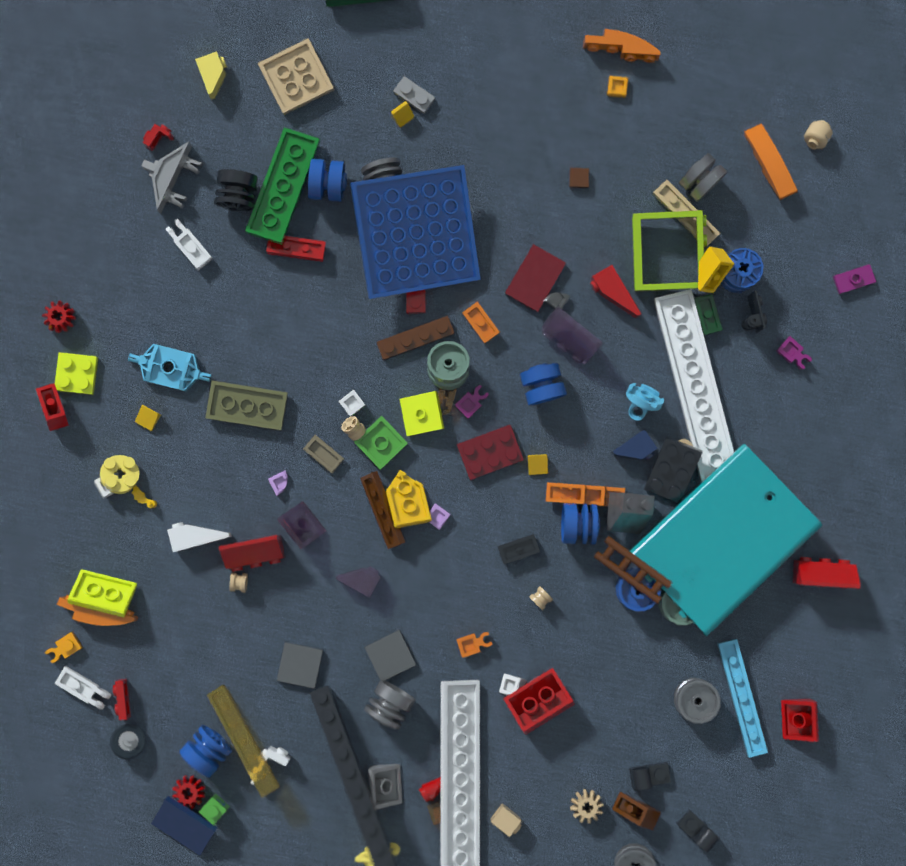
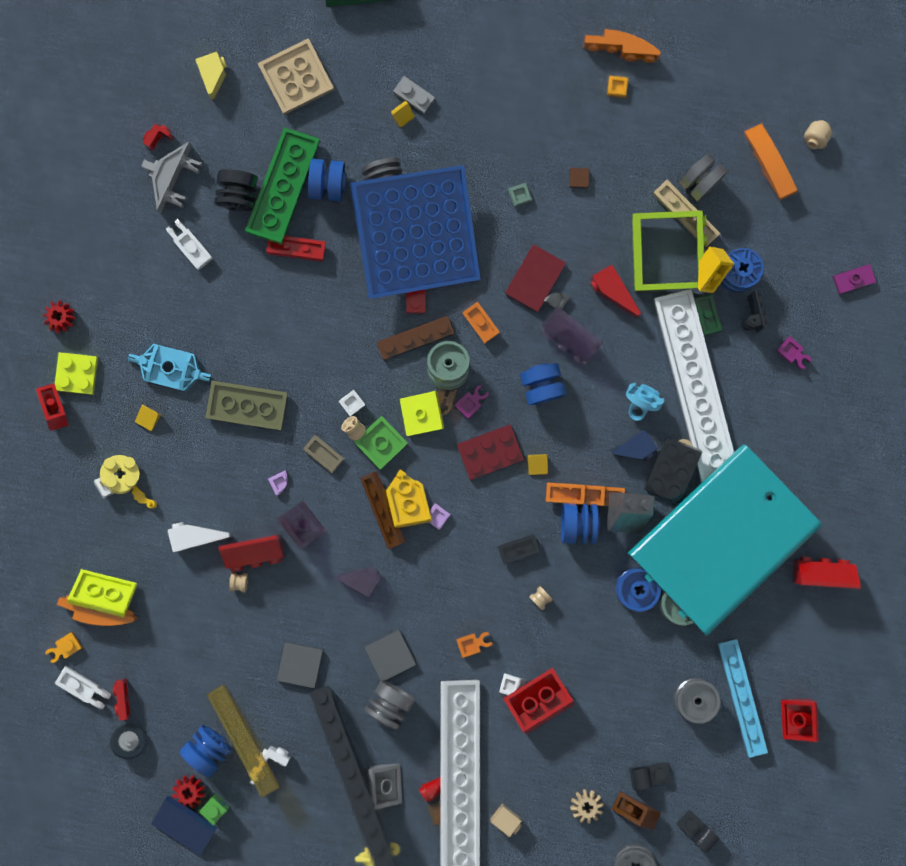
(519, 194): none -> sand green tile
(644, 569): reddish brown bar -> none

